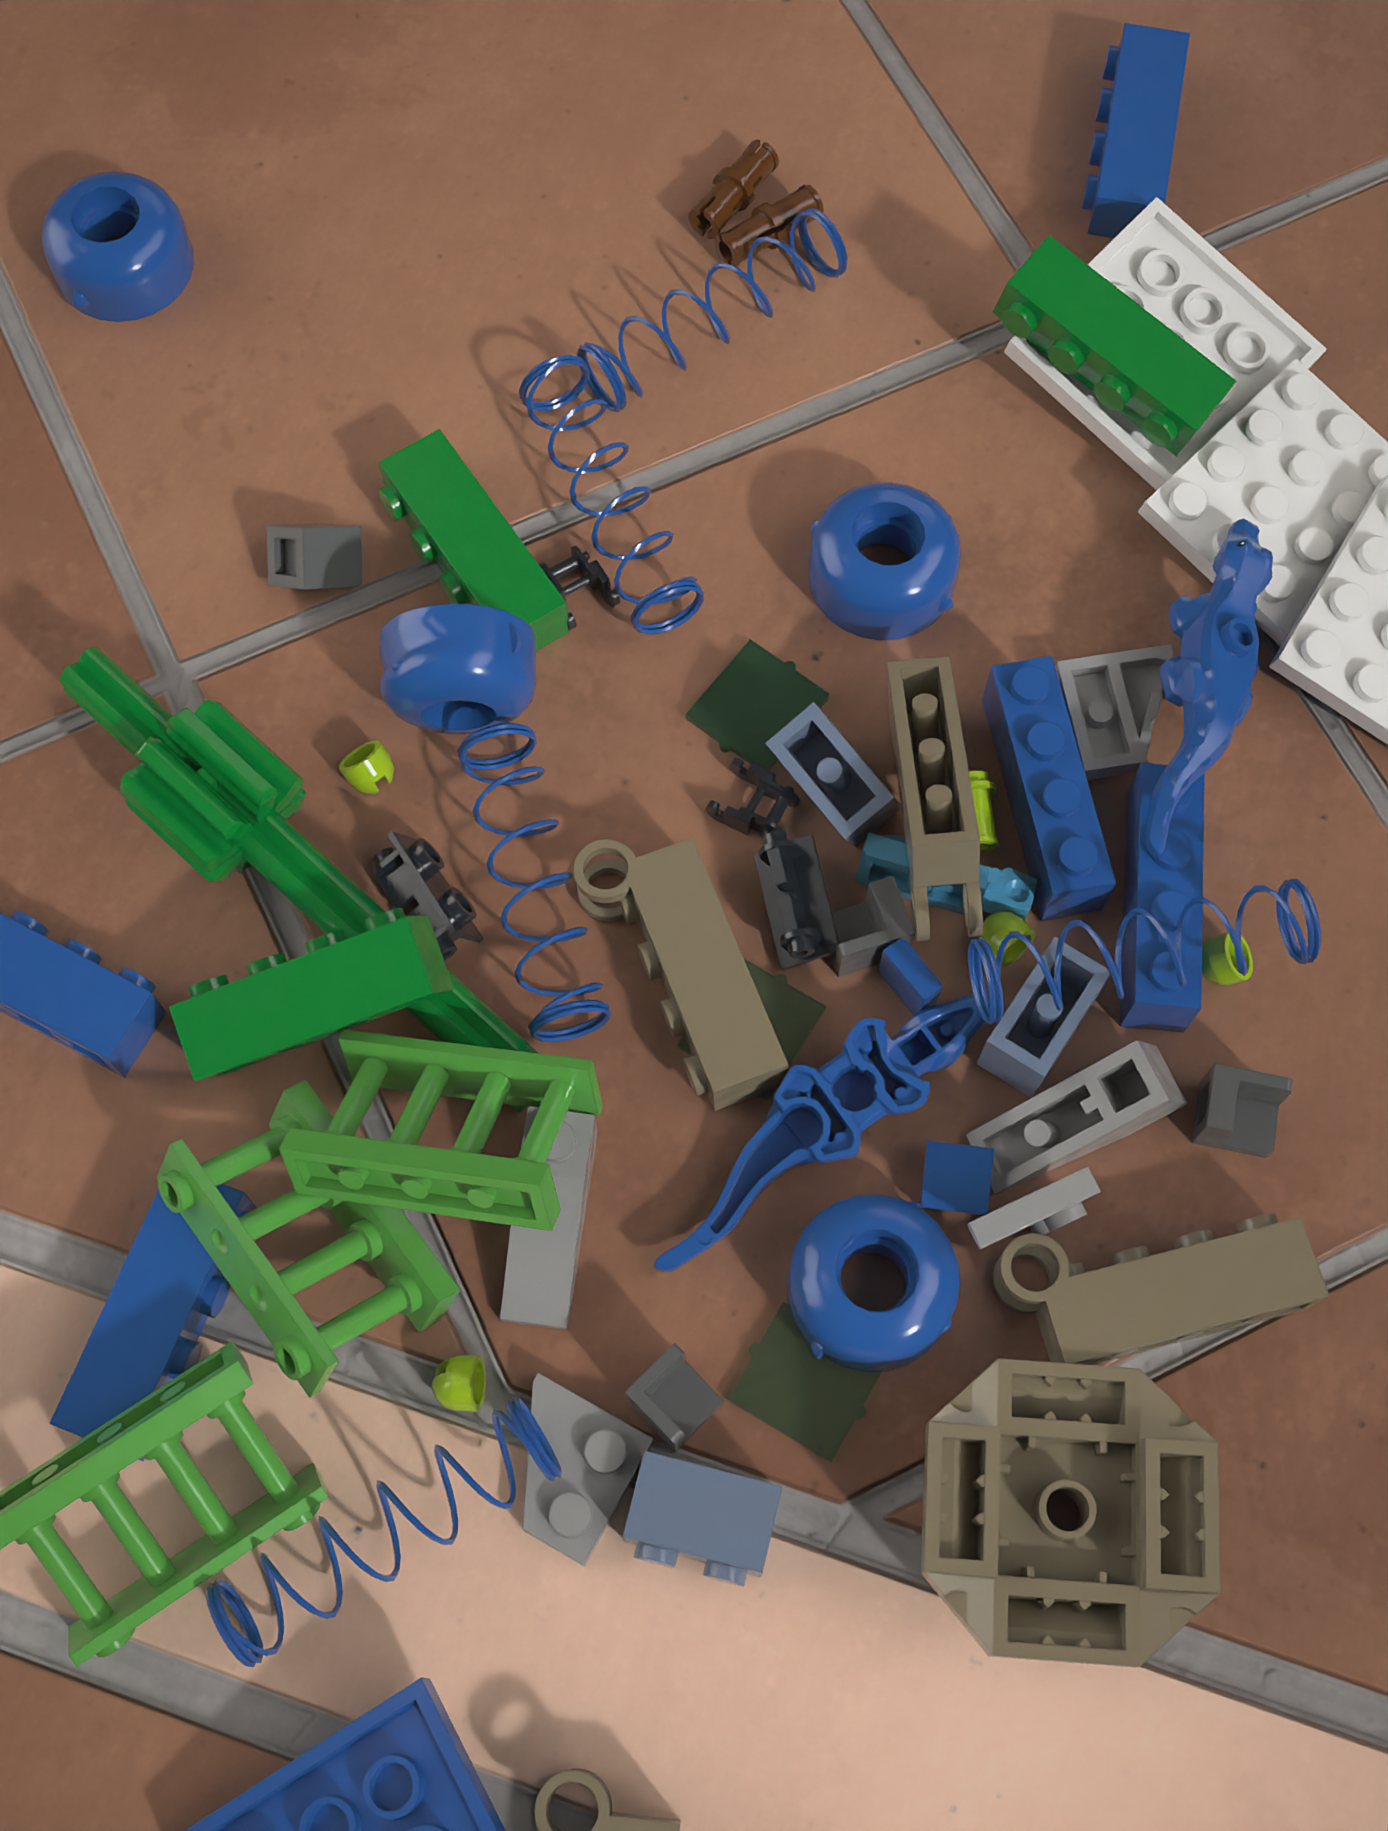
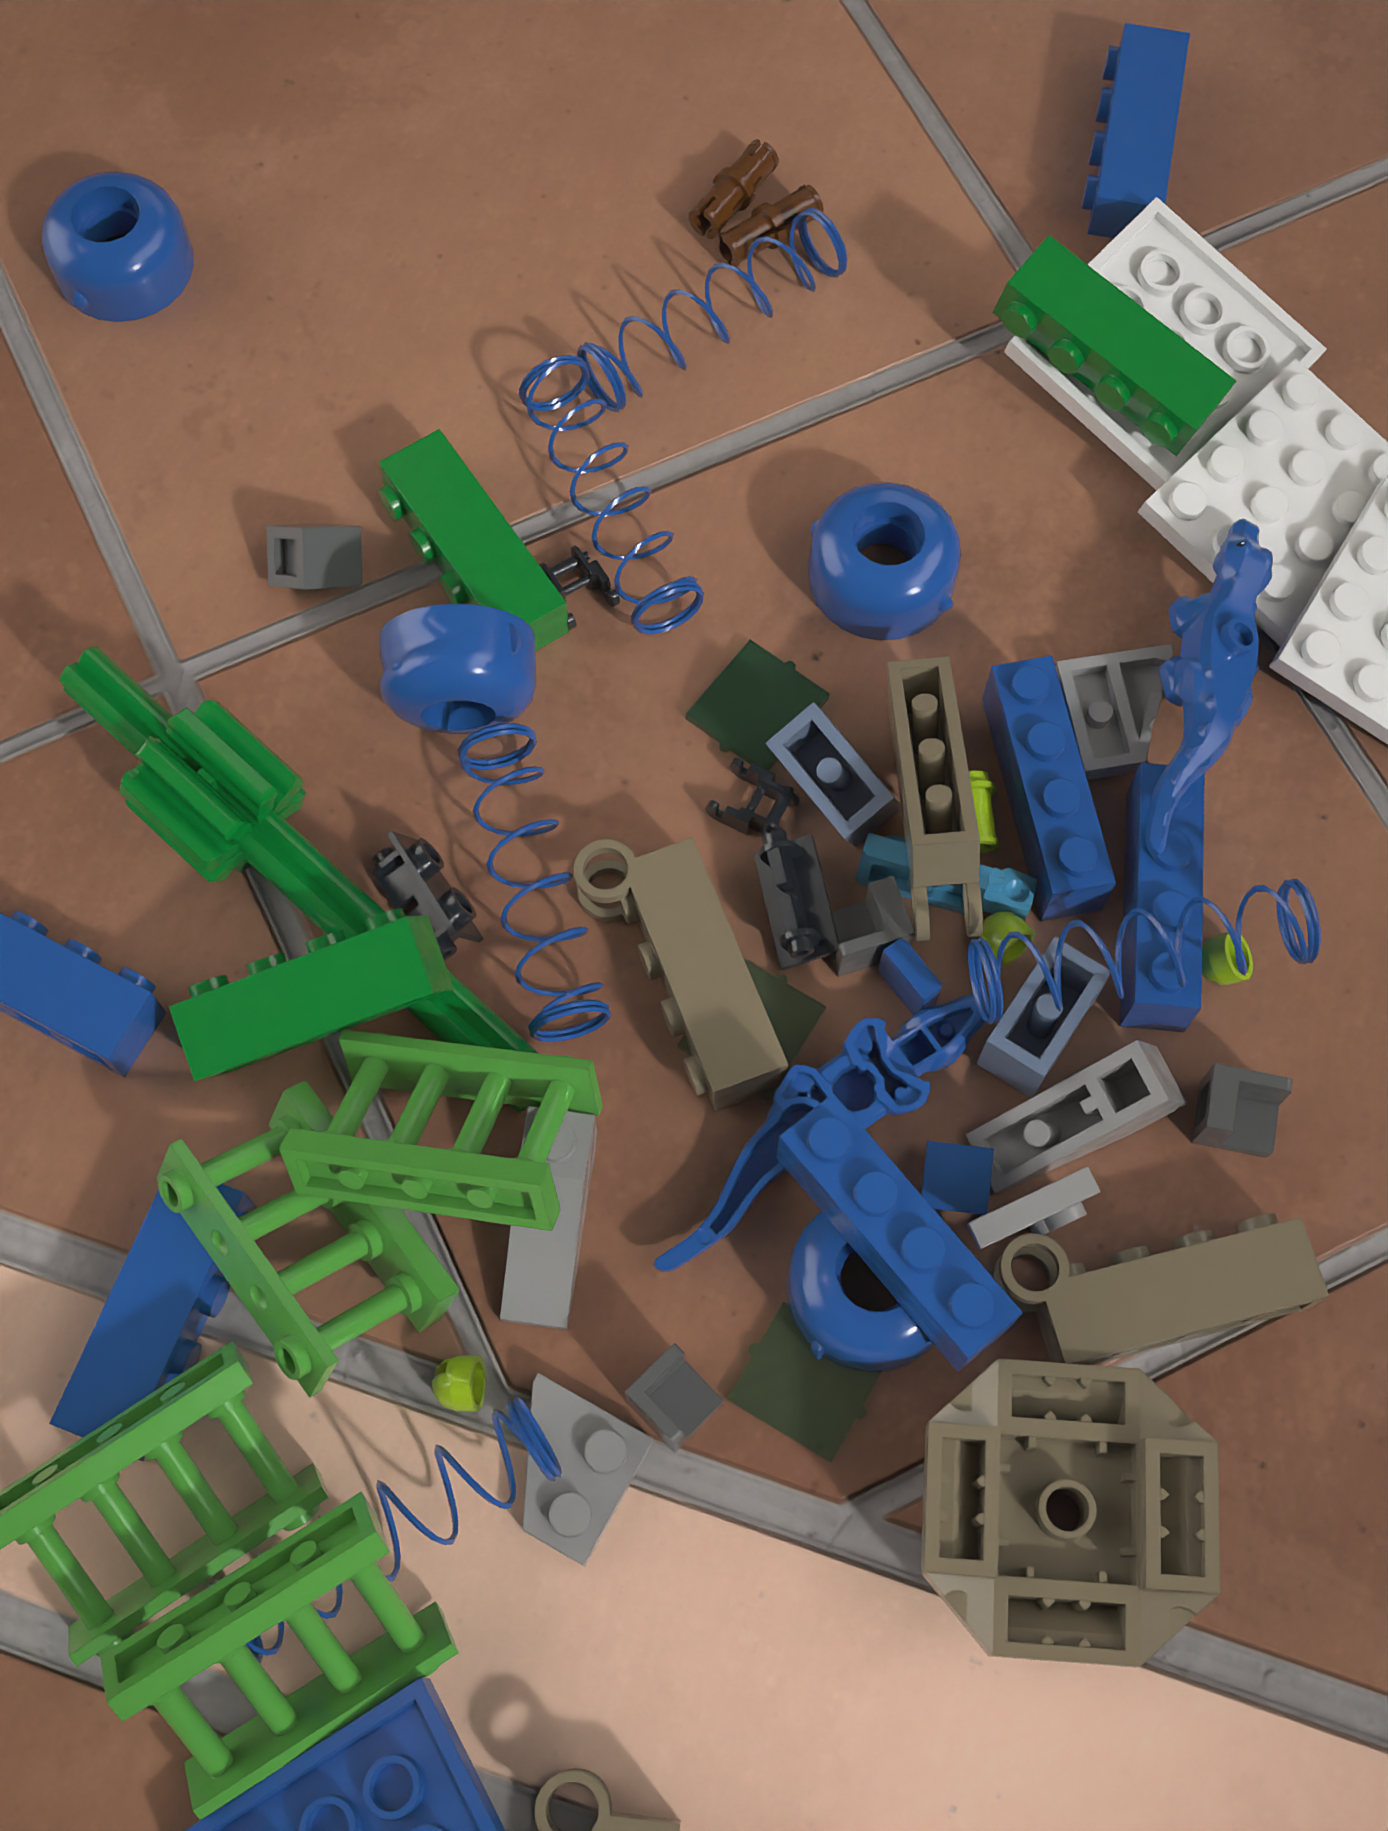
(244, 1605): none -> bright green fence
(366, 766): lime hinge -> none
(701, 1517): sand blue brick -> none
(896, 1232): none -> blue brick

